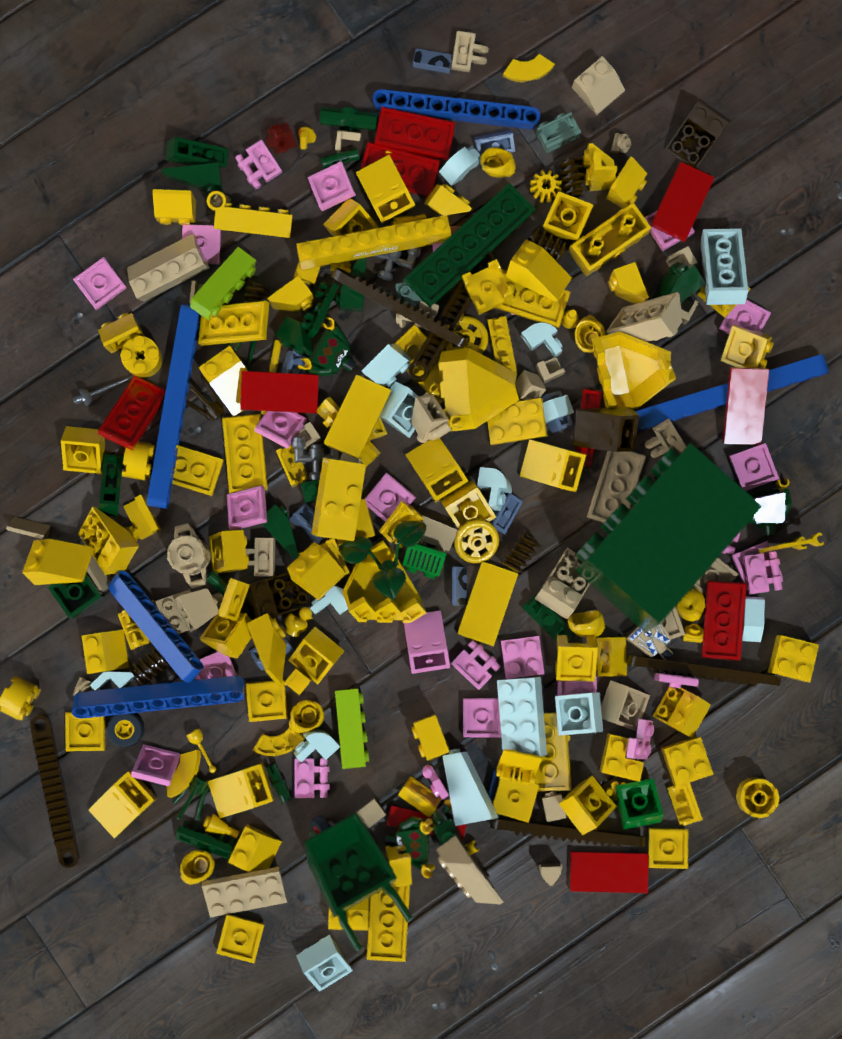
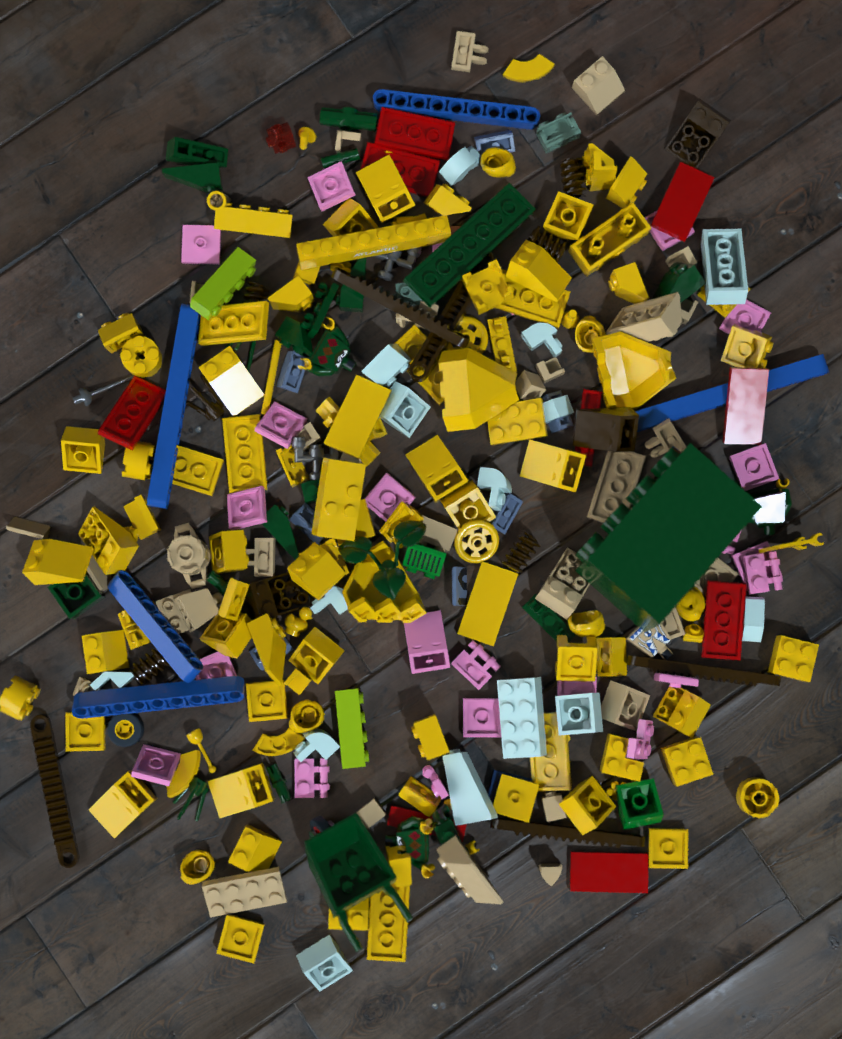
(99, 283): bright pink plate -> none
(110, 484): dark green slope -> none
(167, 268): tan slope -> none
(174, 206): yellow slope -> none
(204, 841): dark green plate -> none
(216, 825): yellow cone -> none
(264, 162): bright pink plate -> none
(279, 392): red tile -> none
(430, 418): tan torso -> none
(432, 60): sand blue slope -> none
(518, 764): yellow hinge -> none
(522, 657): bright pink plate -> none
(545, 179): yellow gear -> none
(620, 143): tan plate -> none
(684, 804): yellow hinge -> none

